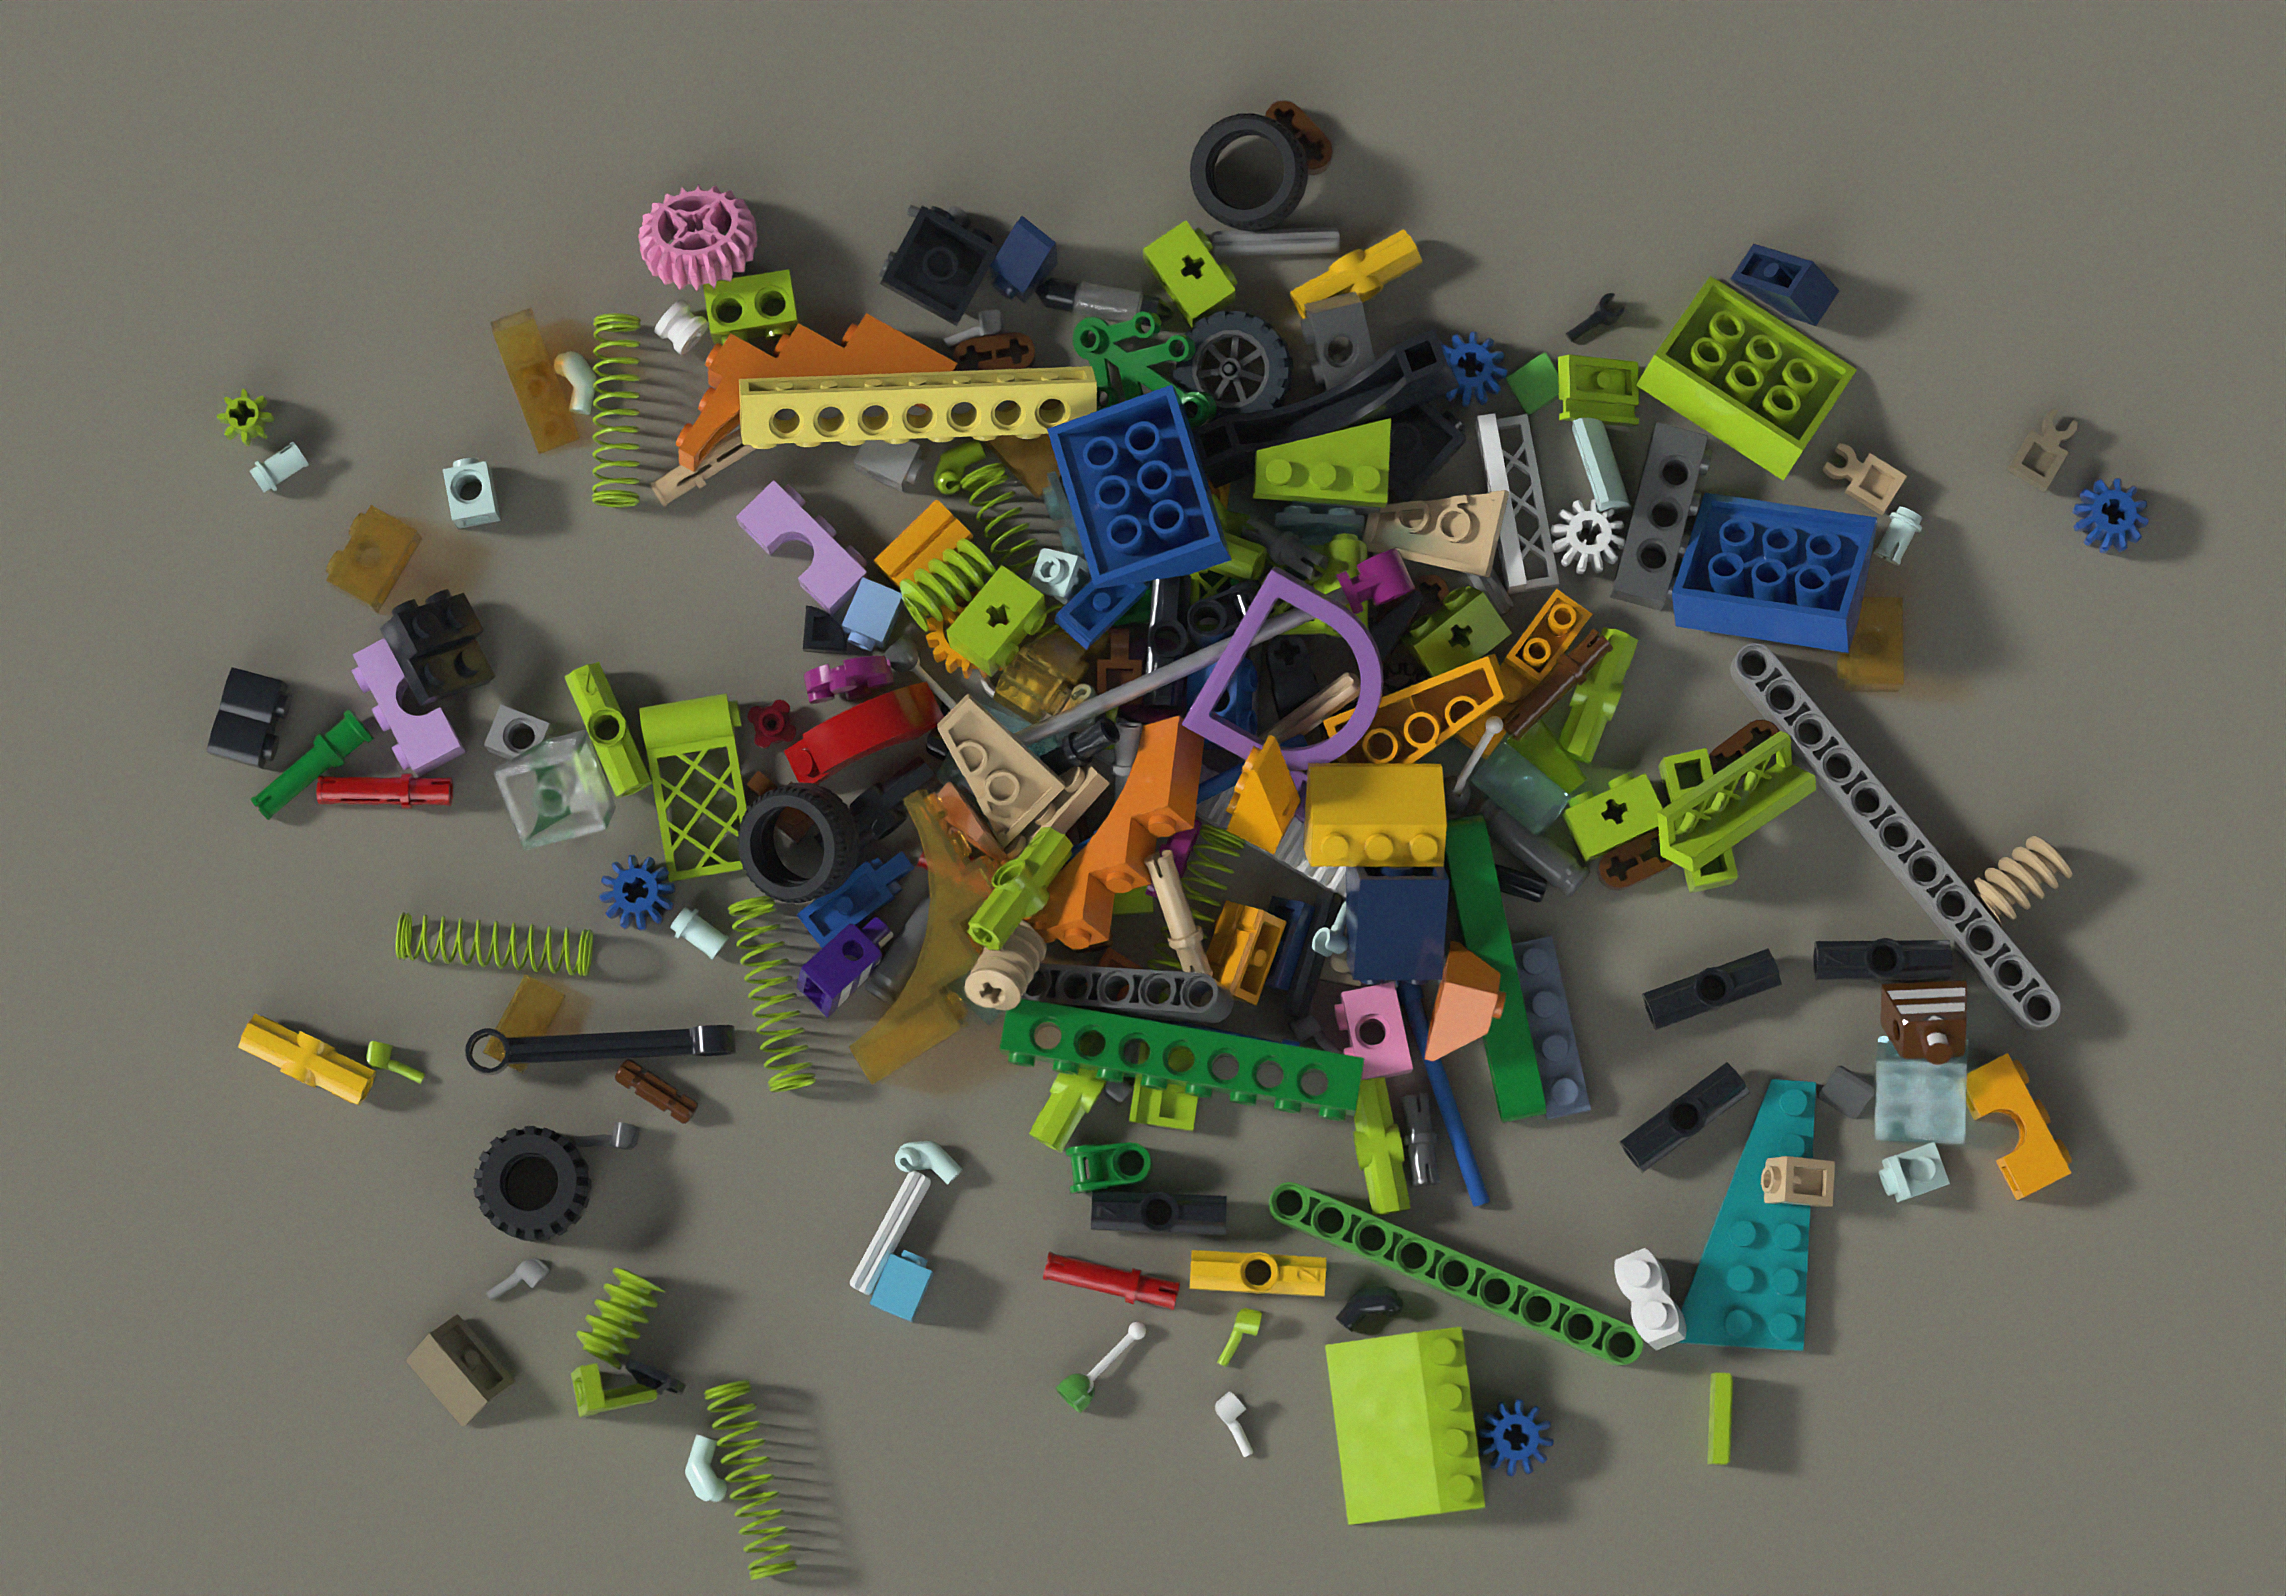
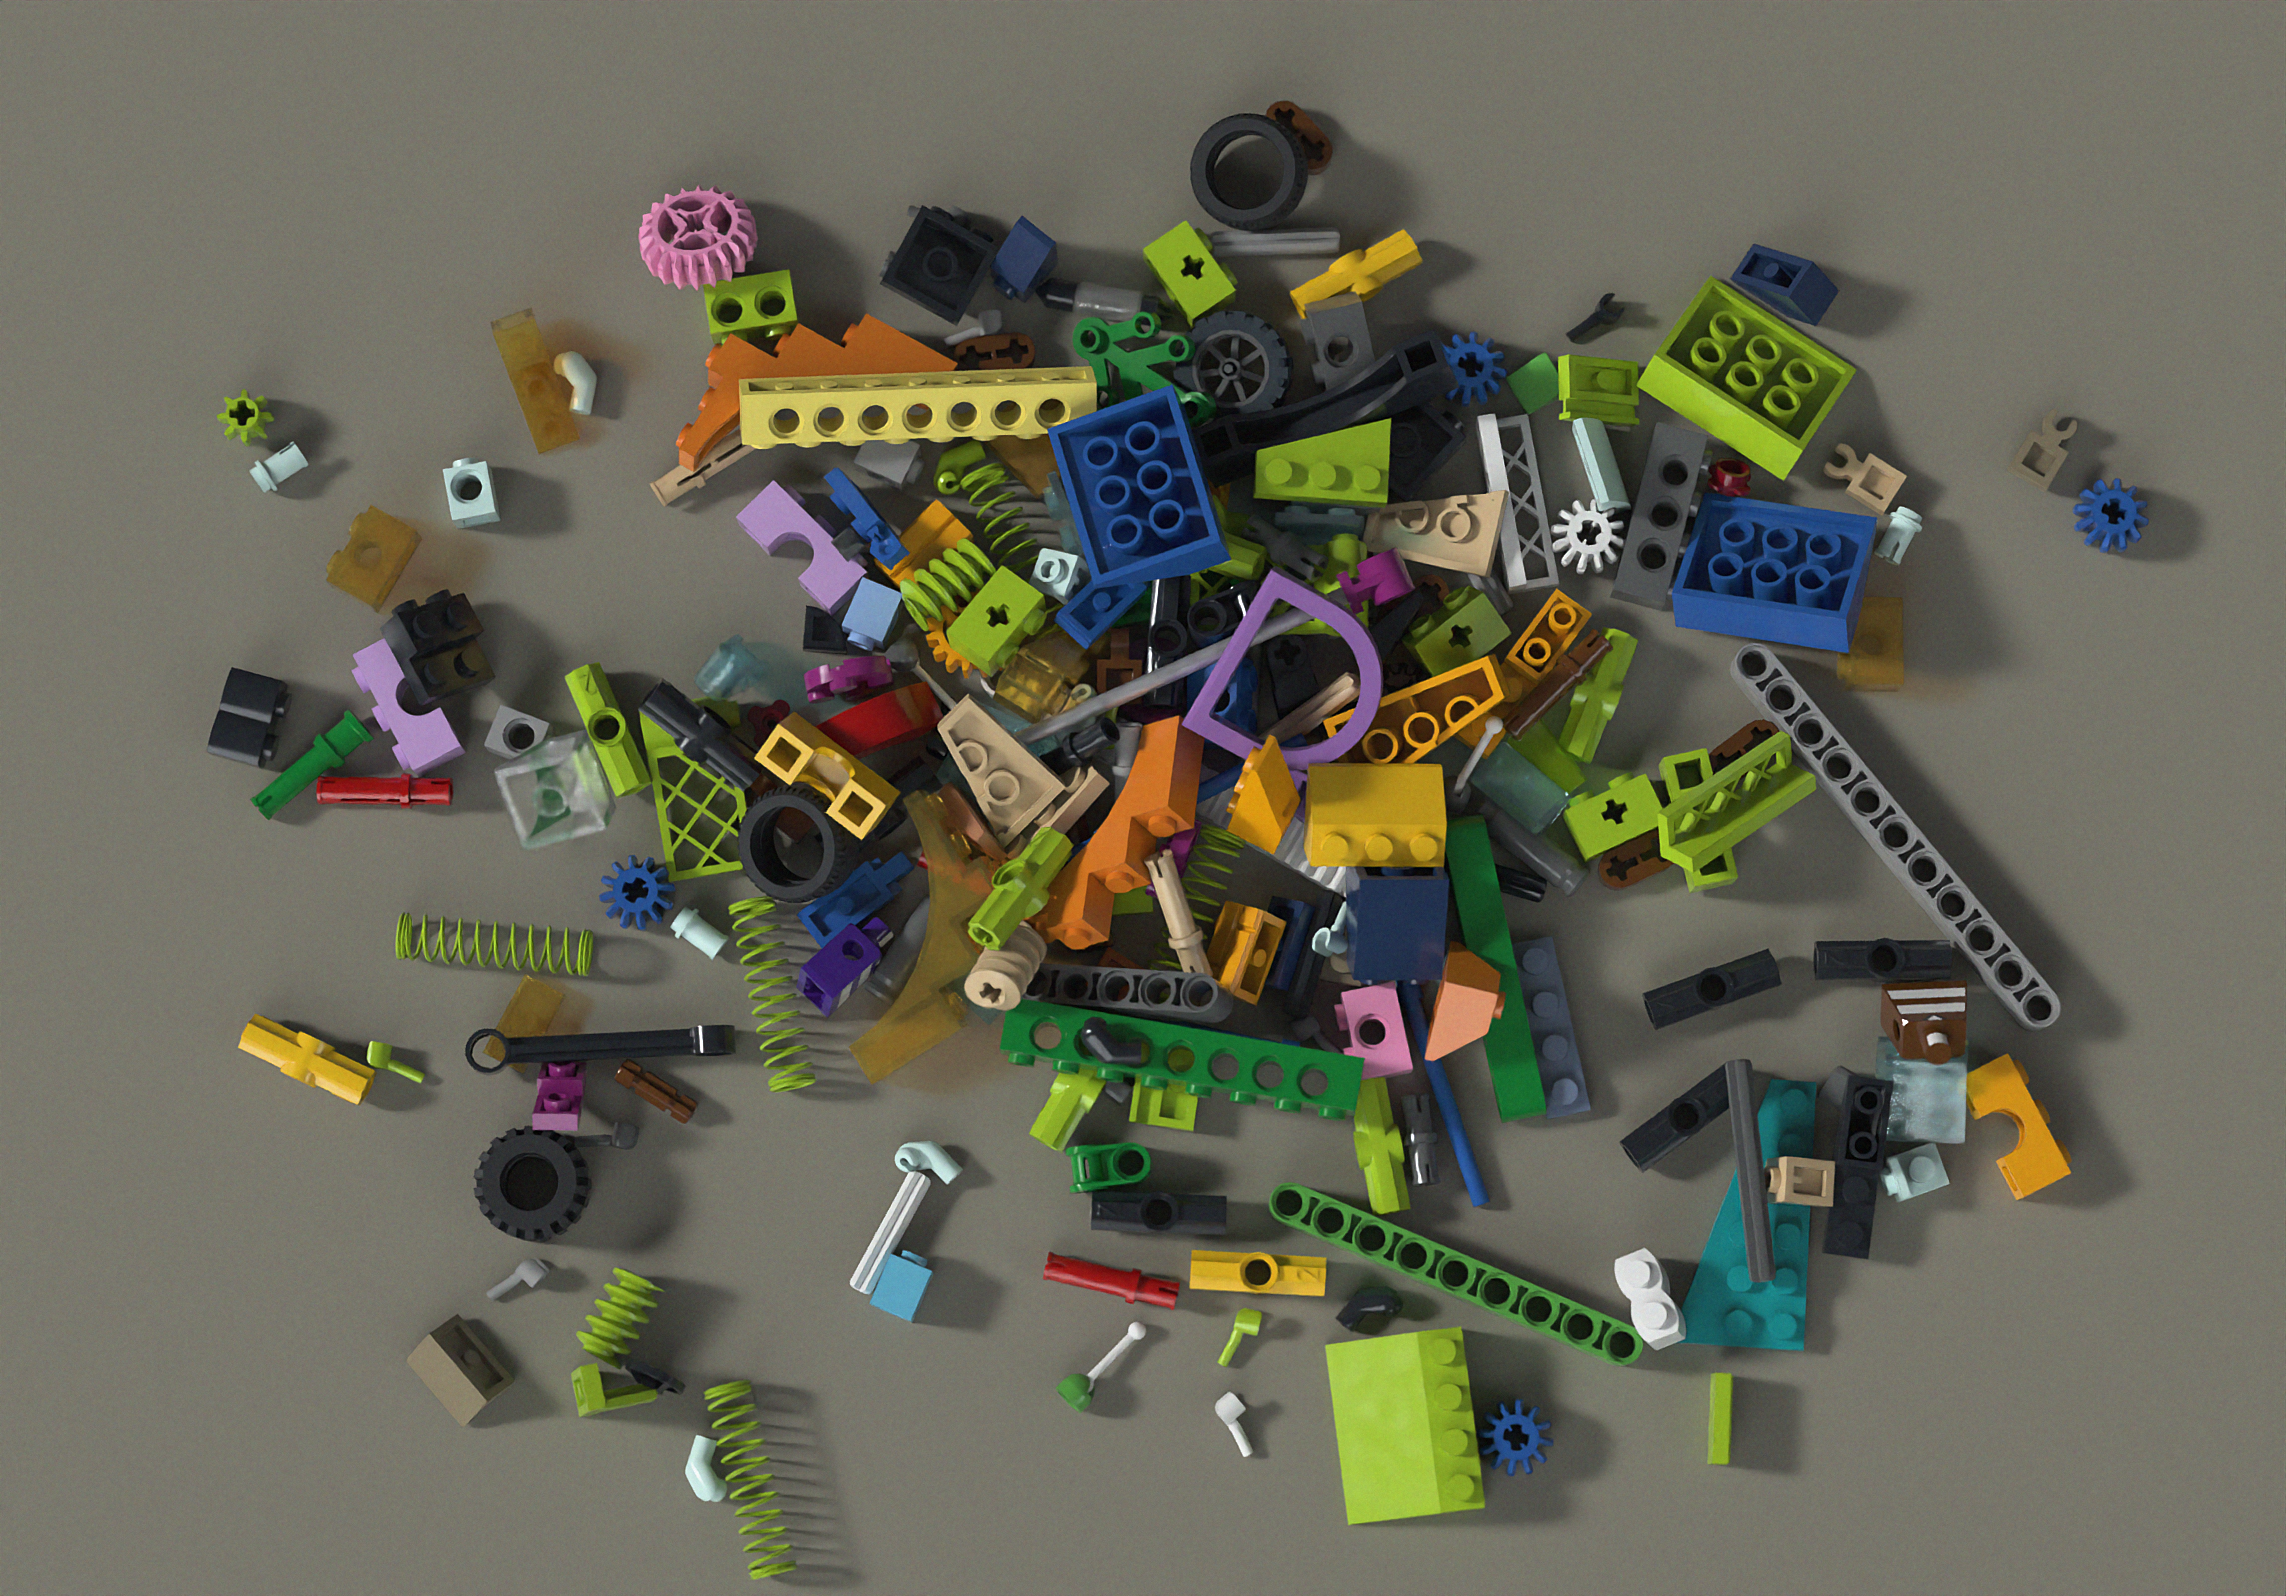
(560, 1096): none -> magenta slope
(615, 498): lime piece -> none
(681, 327): white wheel -> none
(701, 734): none -> black piece
(730, 670): none -> clear light blue piece
(807, 755): none -> yellow arch
(850, 545): none -> dark grey hand
(868, 522): none -> blue hinge
(1105, 1047): none -> black arm
(1730, 477): none -> dark red plate
(1750, 1170): none -> dark grey axle
(1858, 1162): none -> black slope
(2018, 878): tan piece -> none

